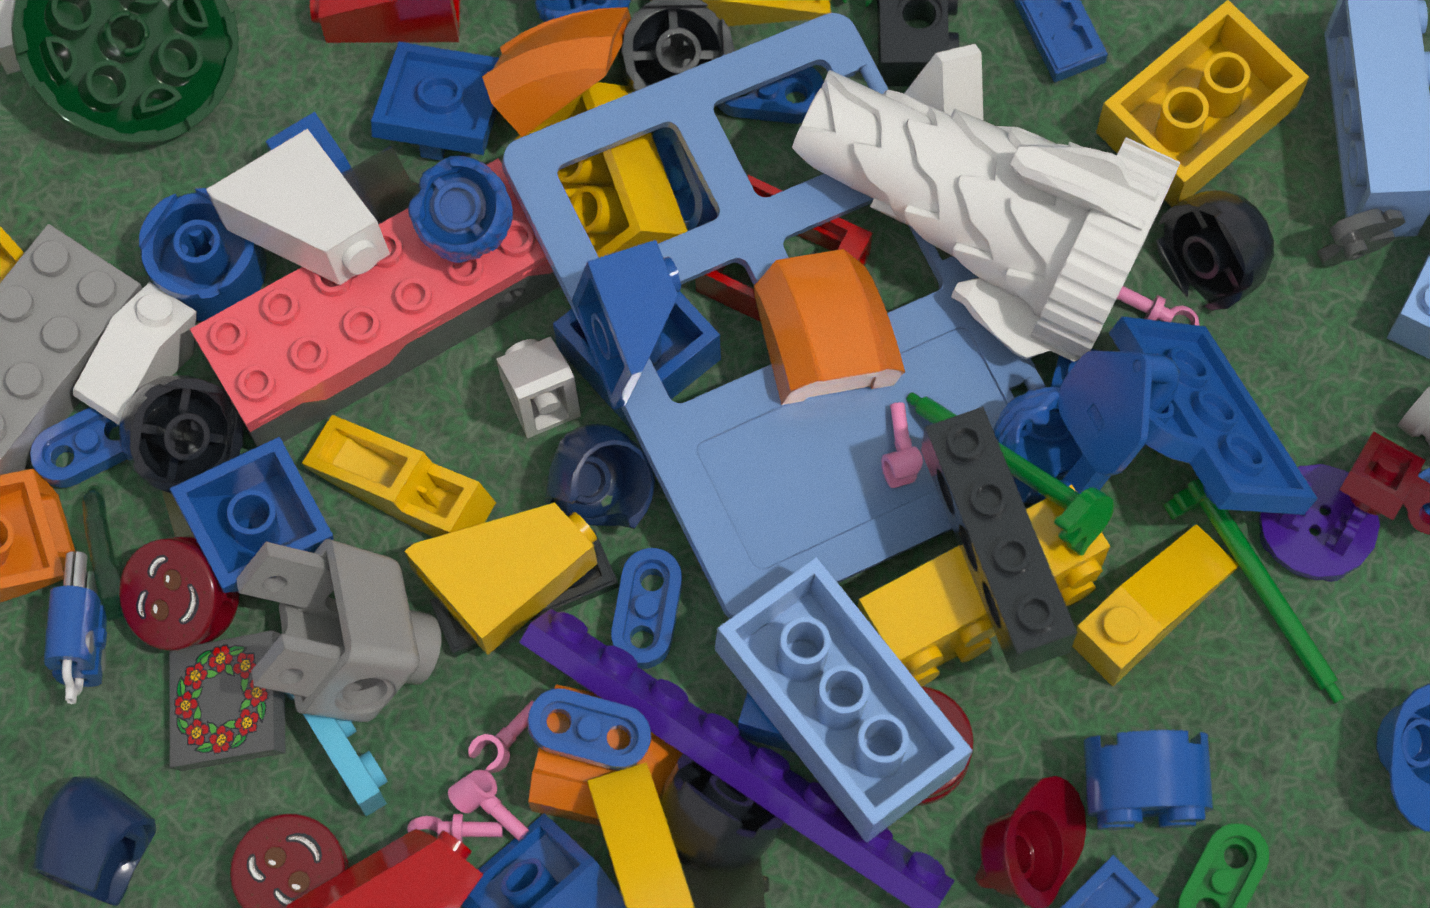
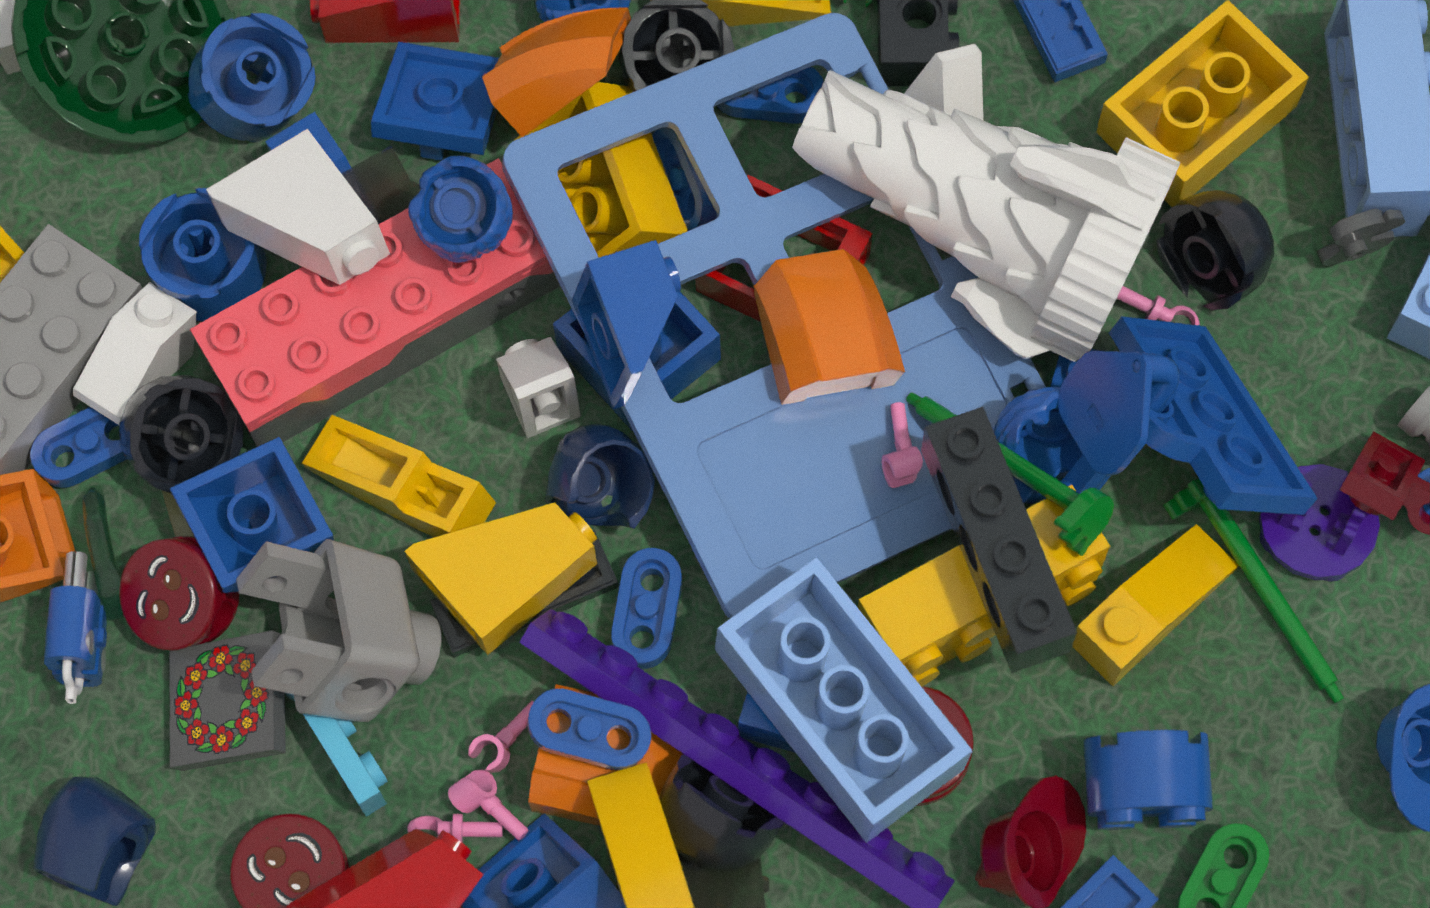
(282, 82): none -> blue brick

